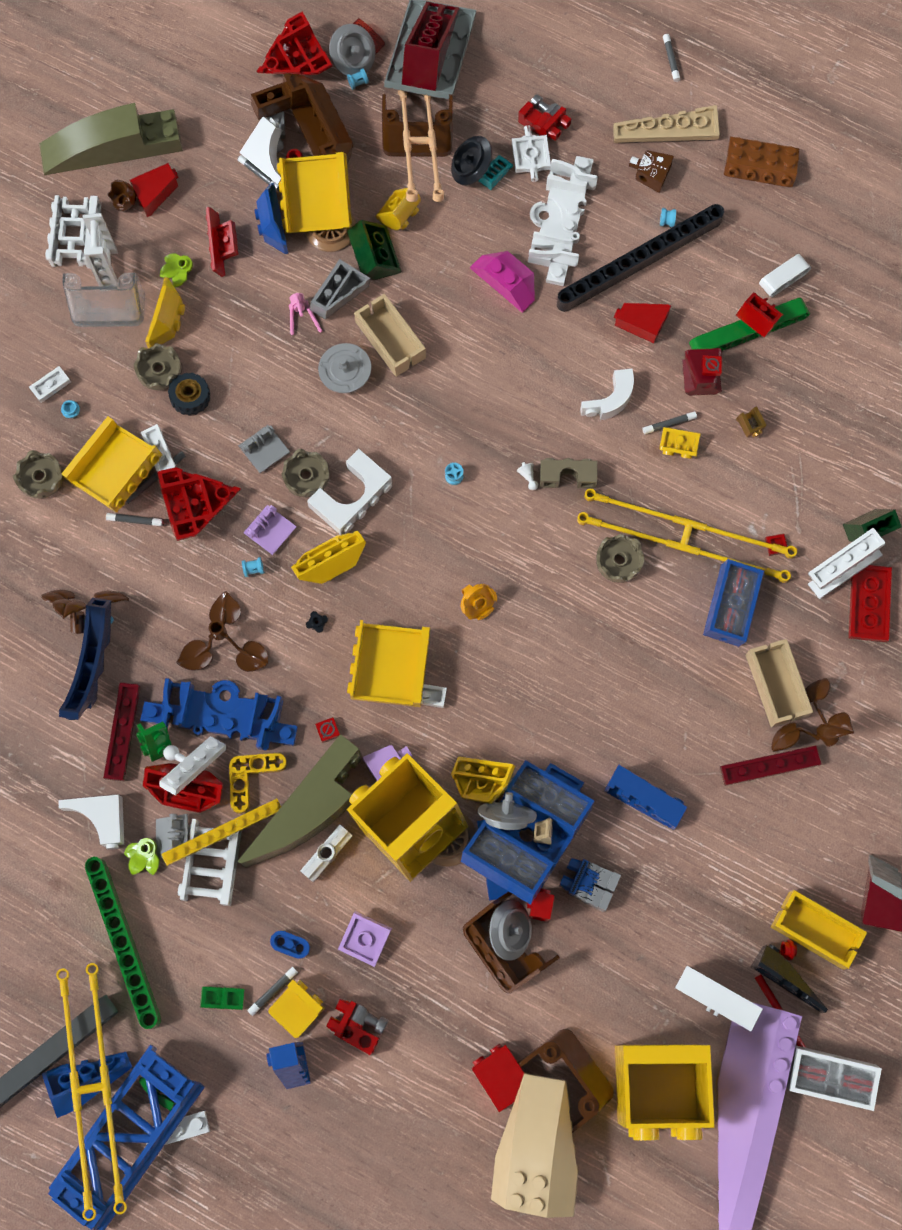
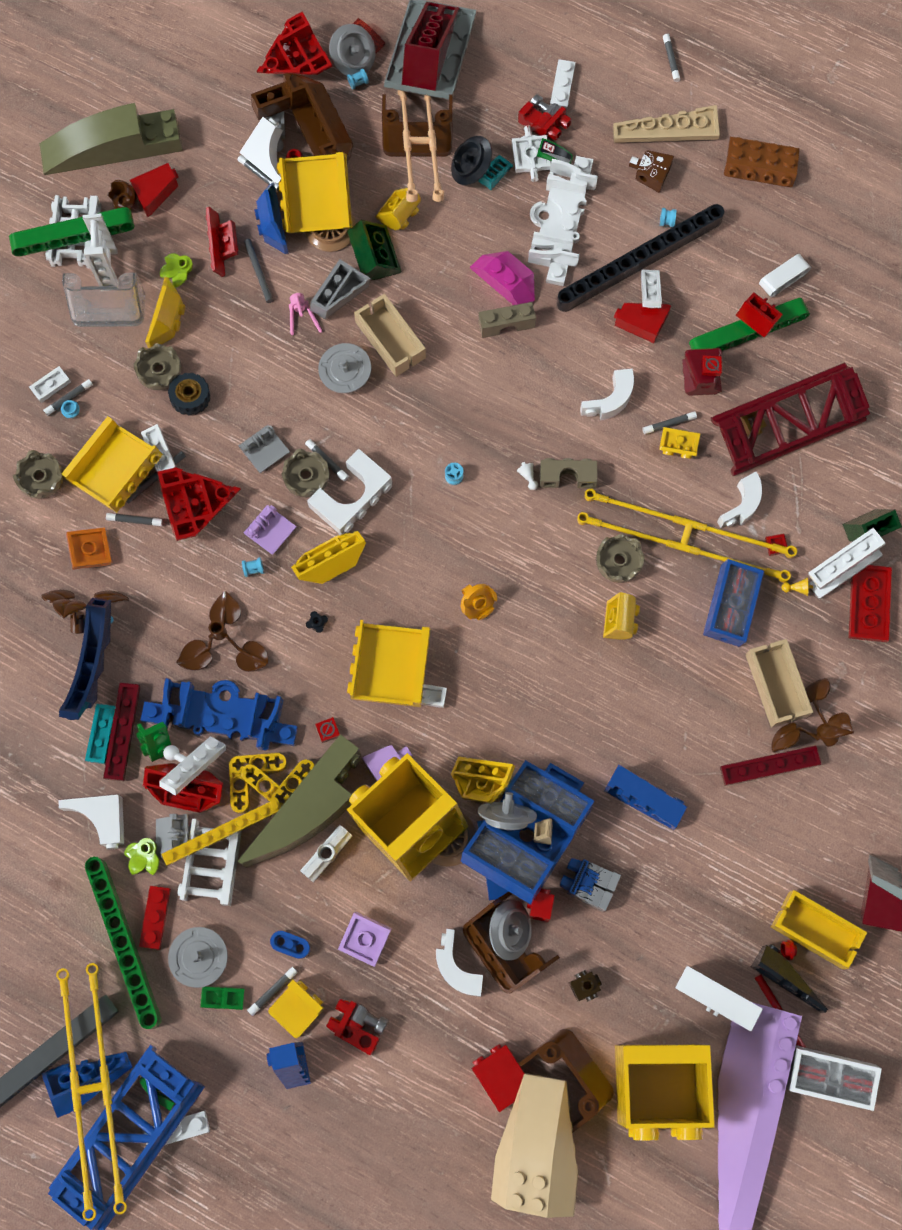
(67, 232): none -> green beam
(69, 396): none -> dark grey bar
(88, 548): none -> orange hinge
(100, 734): none -> teal plate
(155, 917): none -> red plate
(197, 957): none -> light grey piece
(259, 273): none -> dark grey bar
(275, 789): none -> yellow beam
(331, 464): none -> dark grey bar
(459, 980): none -> white arch
(494, 320): none -> dark tan arch
(550, 150): none -> slope
(563, 83): none -> white plate
(578, 989): none -> dark brown brick
(620, 617): none -> yellow brick
(651, 288): none -> white plate
(751, 493): none -> white arch
(801, 587): none -> yellow piece
(844, 385): none -> dark red piece

